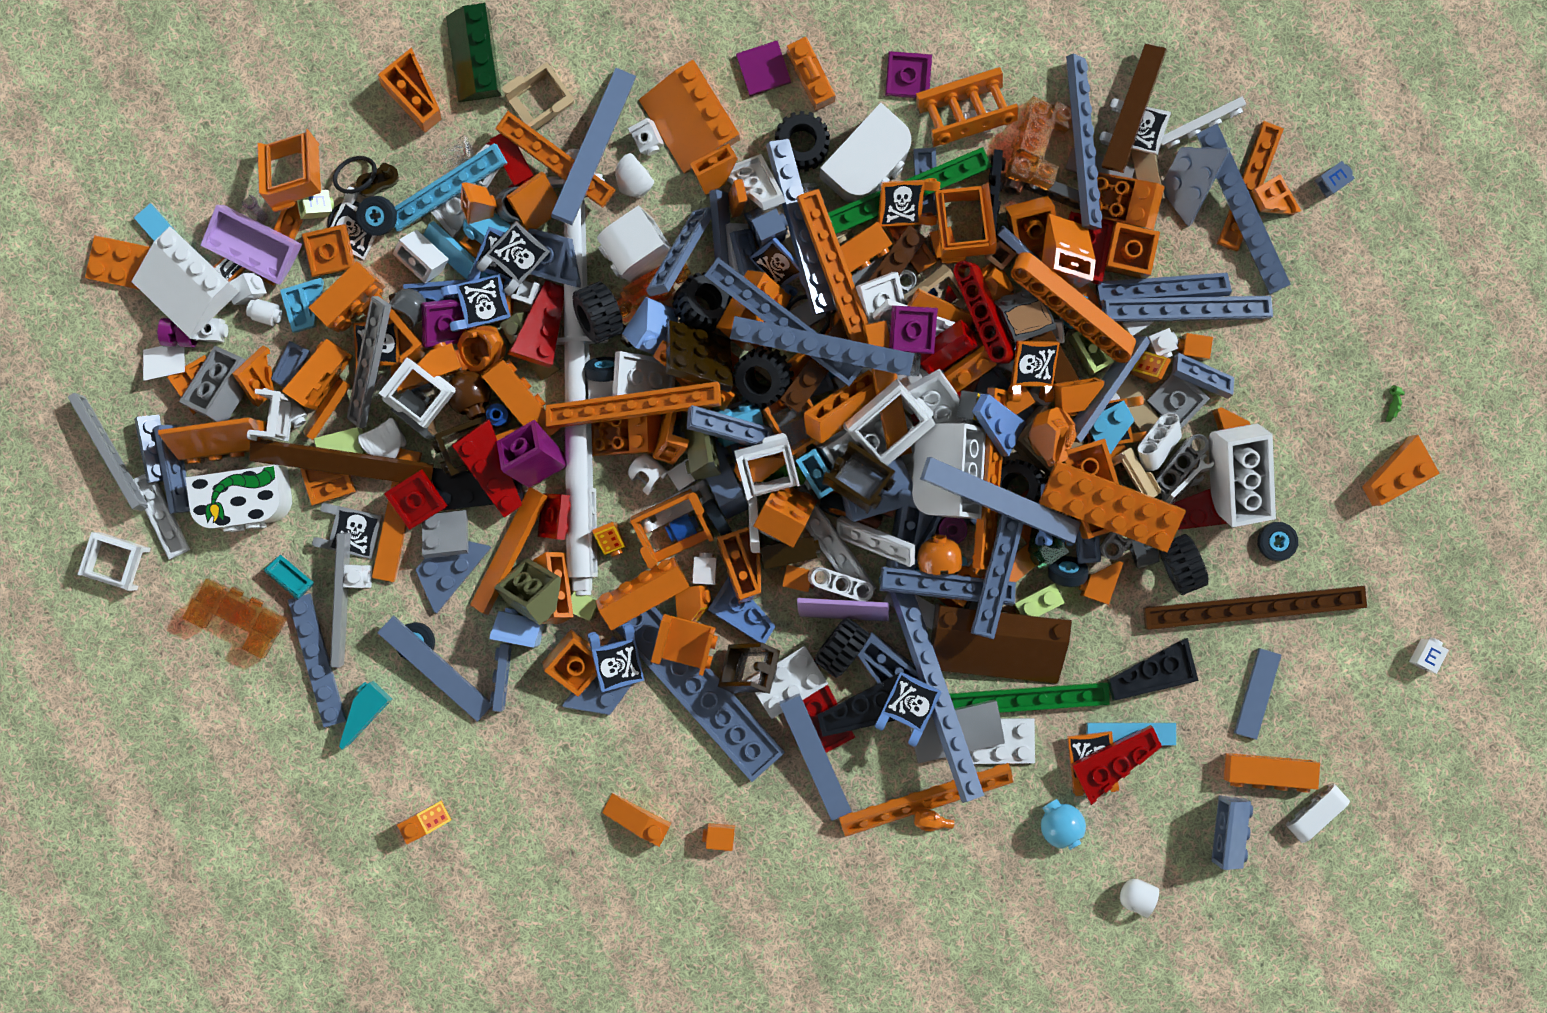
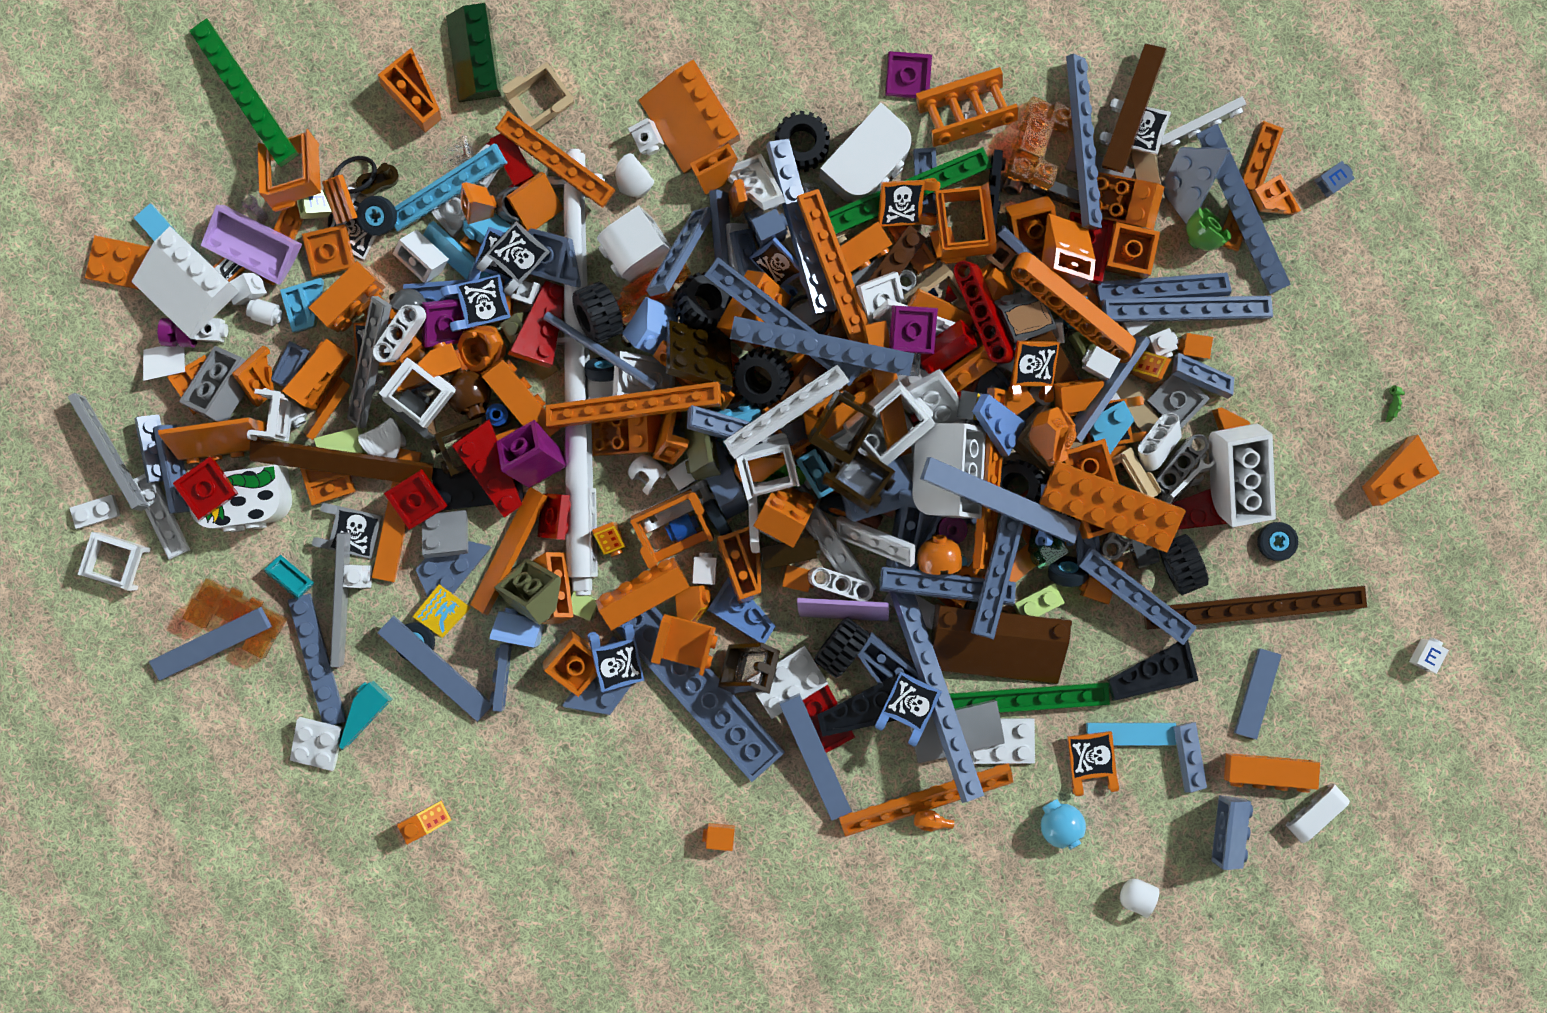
(94, 511): none -> white plate
(205, 488): none -> red plate
(210, 643): none -> sand blue tile
(244, 93): none -> green plate
(316, 743): none -> white plate
(338, 201): none -> orange tile
(389, 337): none -> white beam
(441, 611): none -> yellow sticker
(593, 146): sand blue tile -> none
(601, 351): none -> sand blue piece
(637, 819): orange slope -> none
(763, 68): magenta tile -> none
(786, 411): none -> white plate
(810, 73): orange piece -> none
(830, 446): none -> dark brown window
(1100, 363): none -> white brick
(1108, 765): red wing -> none
(1136, 596): none -> sand blue plate
(1190, 757): none -> sand blue plate
(1205, 231): none -> bright green cylinder

